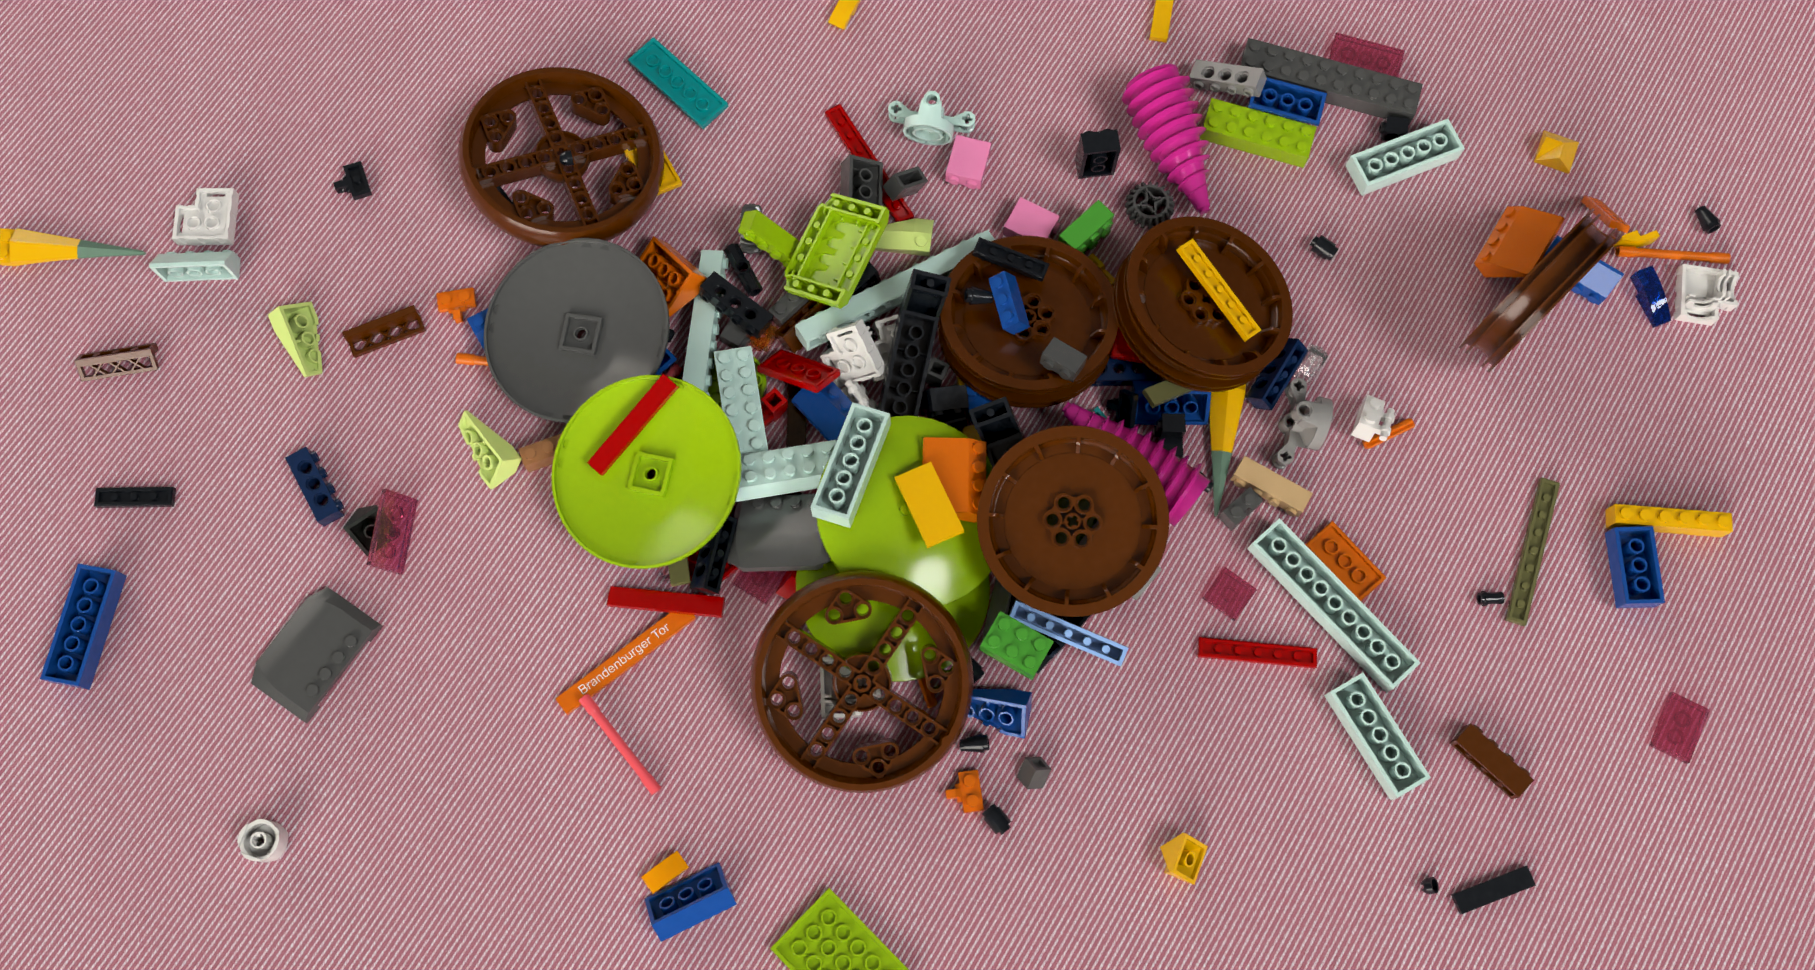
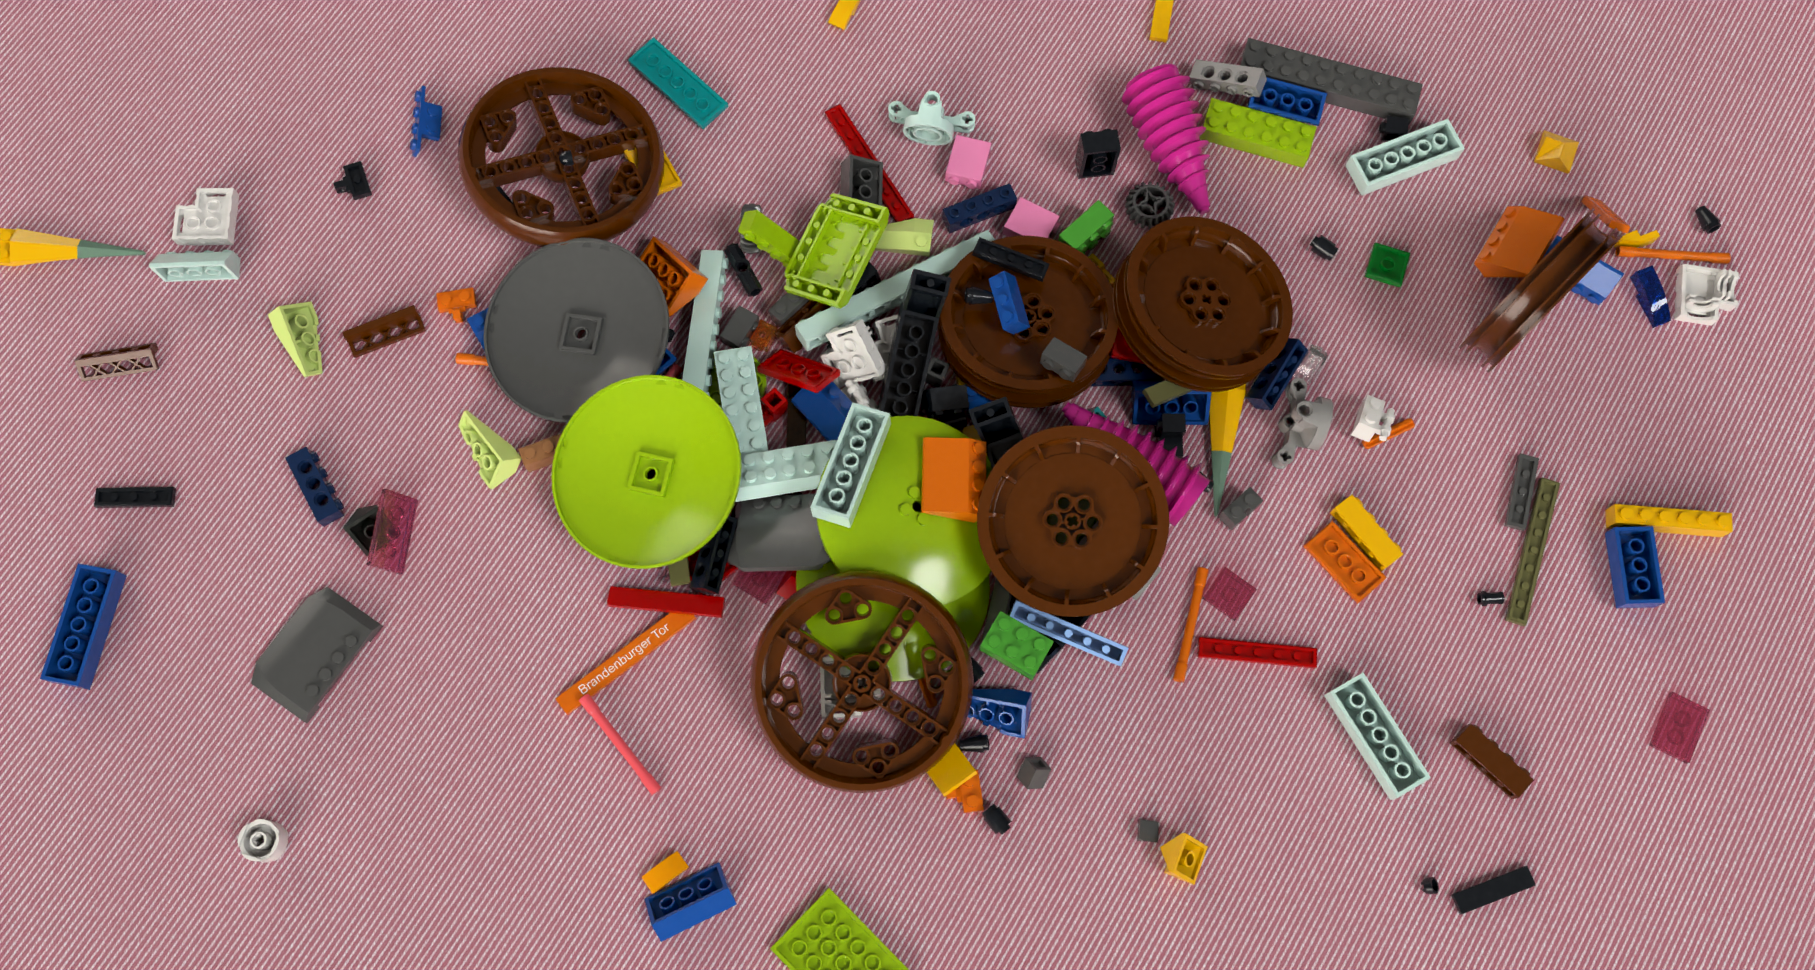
(427, 121): none -> blue bracket
(633, 424): red tile -> none
(717, 284): black brick -> none
(905, 183): dark grey piece -> none
(929, 504): yellow tile -> none
(951, 771): none -> yellow tile
(979, 208): none -> dark blue brick
(1125, 407): black hinge -> none
(1147, 831): none -> dark grey slope
(1182, 663): none -> orange piece
(1218, 290): yellow plate -> none
(1271, 486): tan brick -> none
(1333, 606): light aqua brick -> none
(1366, 54): clear pink tile -> none
(1366, 532): none -> yellow brick
(1387, 264): none -> green tile
(1521, 492): none -> dark grey plate

